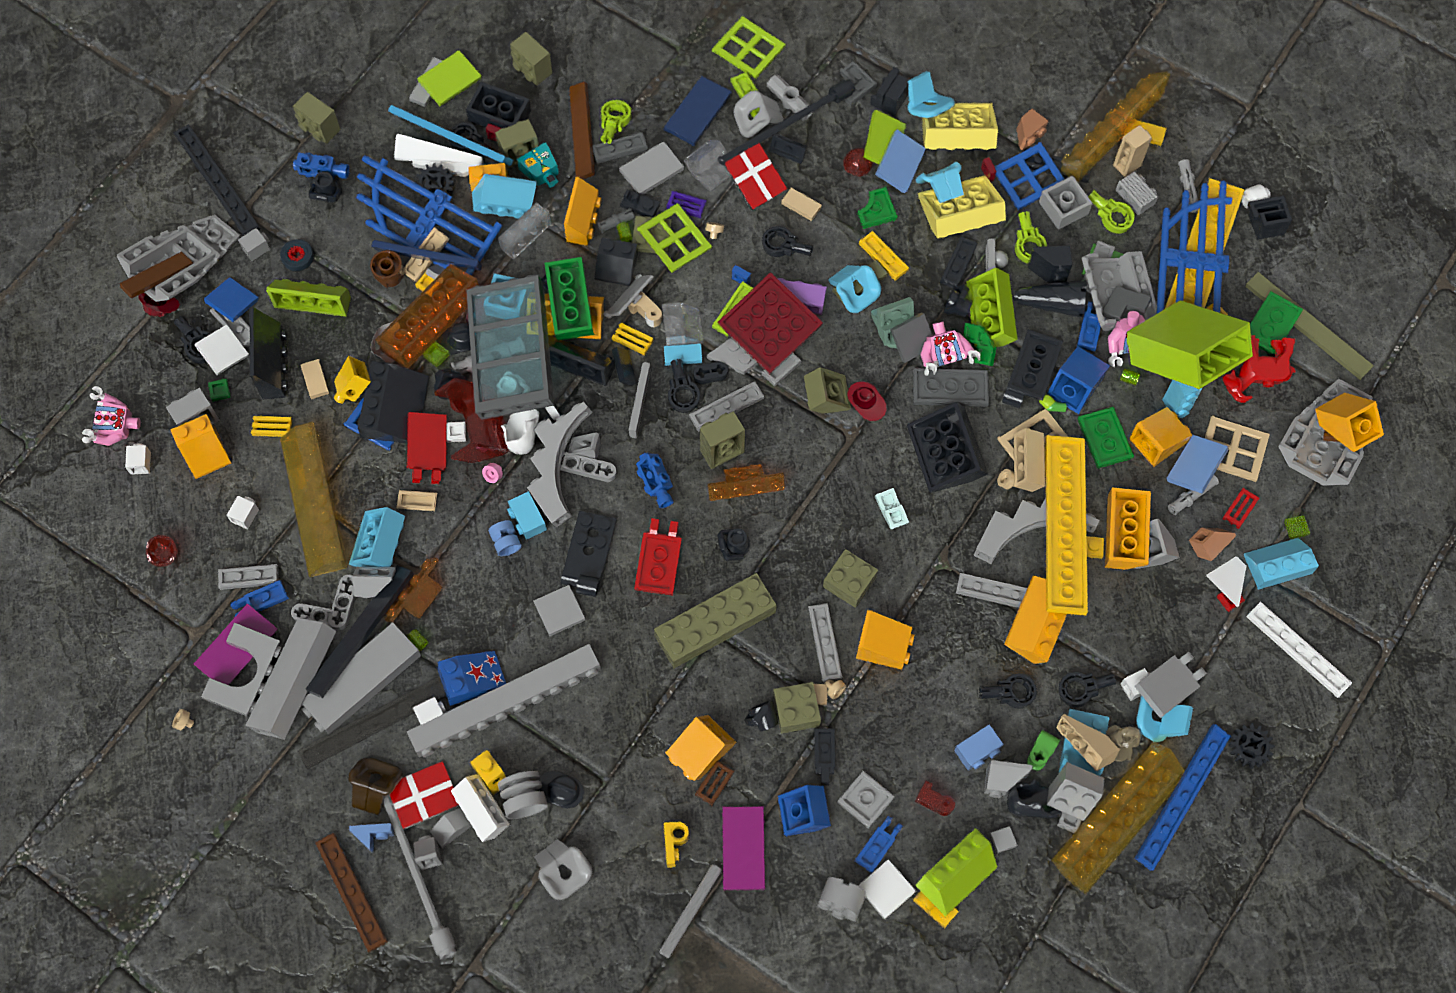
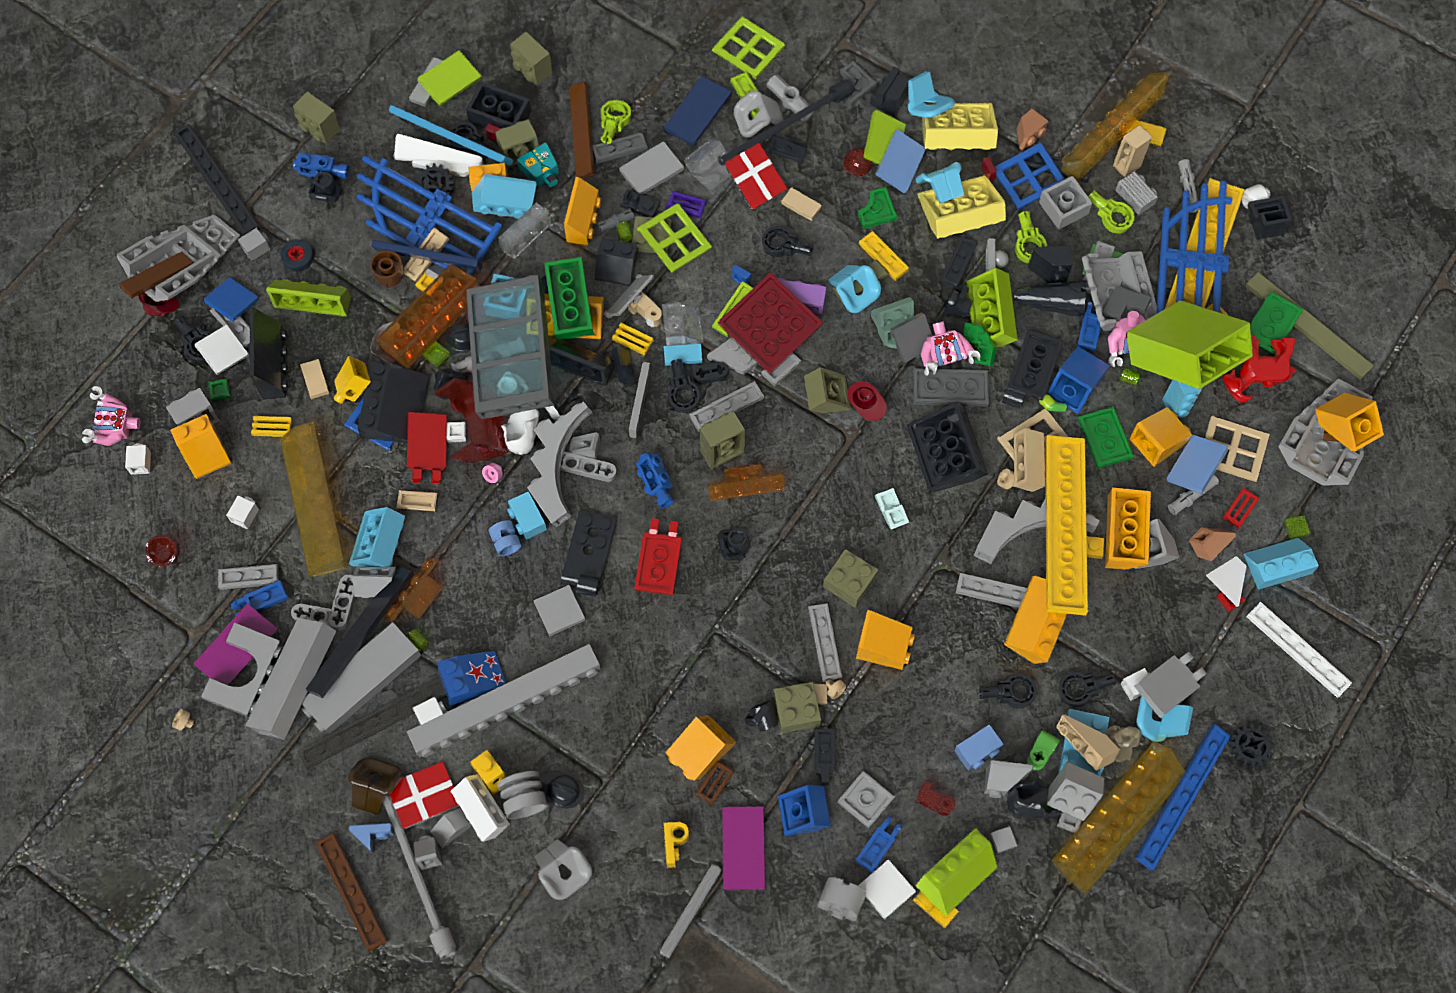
(714, 229): tan tile -> none
(715, 620): olive brick -> none

